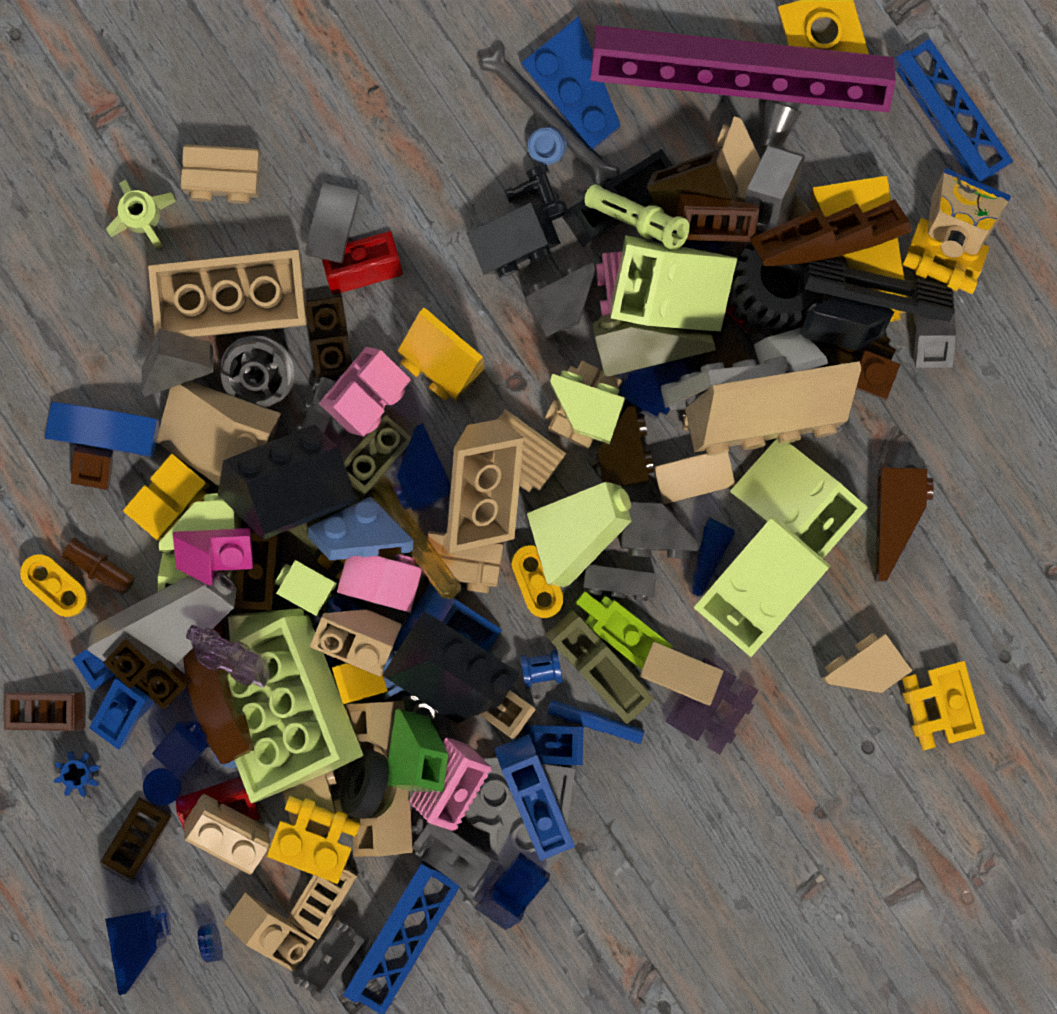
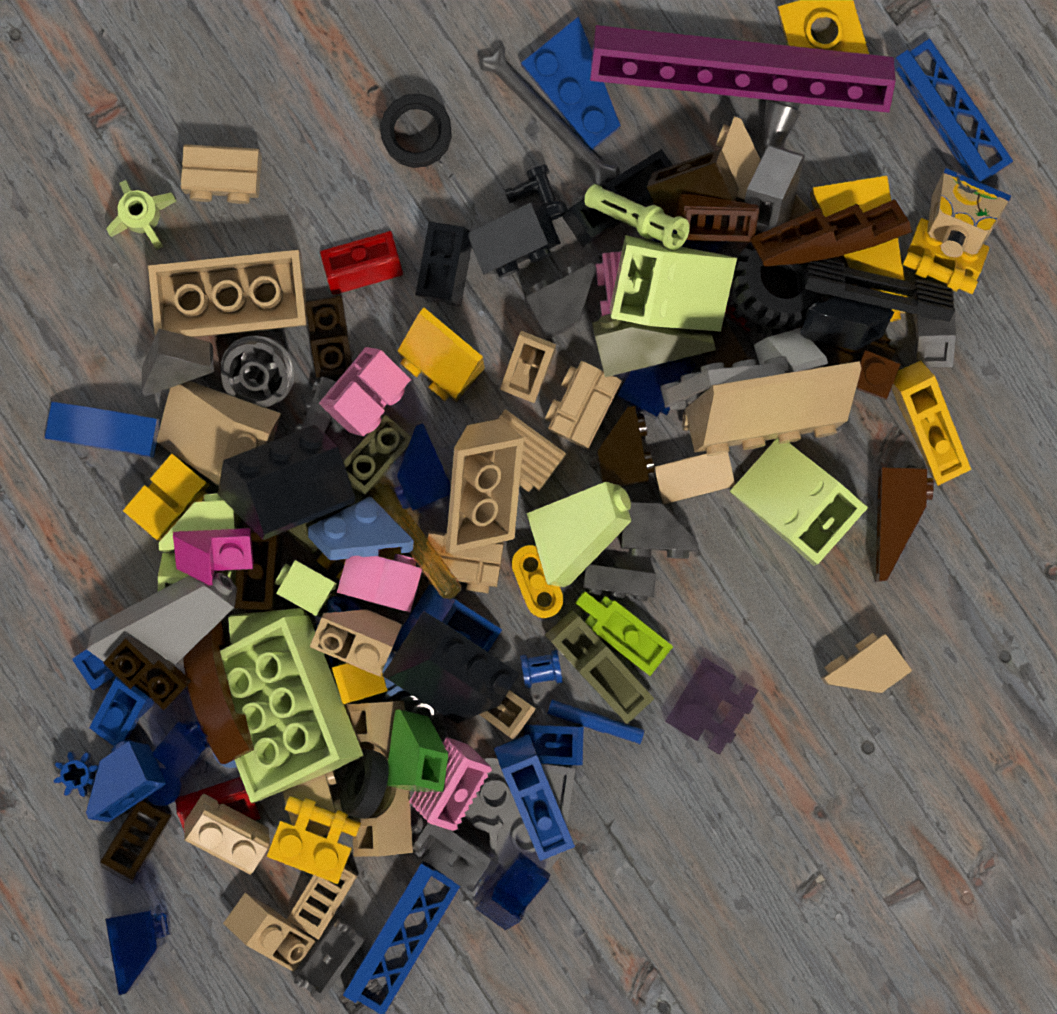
(54, 586): yellow plate -> none
(69, 711): reddish brown slope -> none
(92, 466): reddish brown plate -> none
(98, 566): reddish brown axle -> none
(123, 780): none -> blue slope
(210, 943): clear blue tile -> none
(235, 658): plate -> none
(332, 223): flat silver slope -> none
(412, 102): none -> black tyre
(444, 264): none -> black hinge
(528, 366): none -> tan slope
(547, 145): medium blue tile -> none
(588, 409): yellowish green slope -> none
(681, 673): tan slope -> none
(712, 548): clear blue slope -> none
(762, 586): yellowish green slope -> none
(930, 422): none -> yellow slope
(954, 702): yellow plate -> none

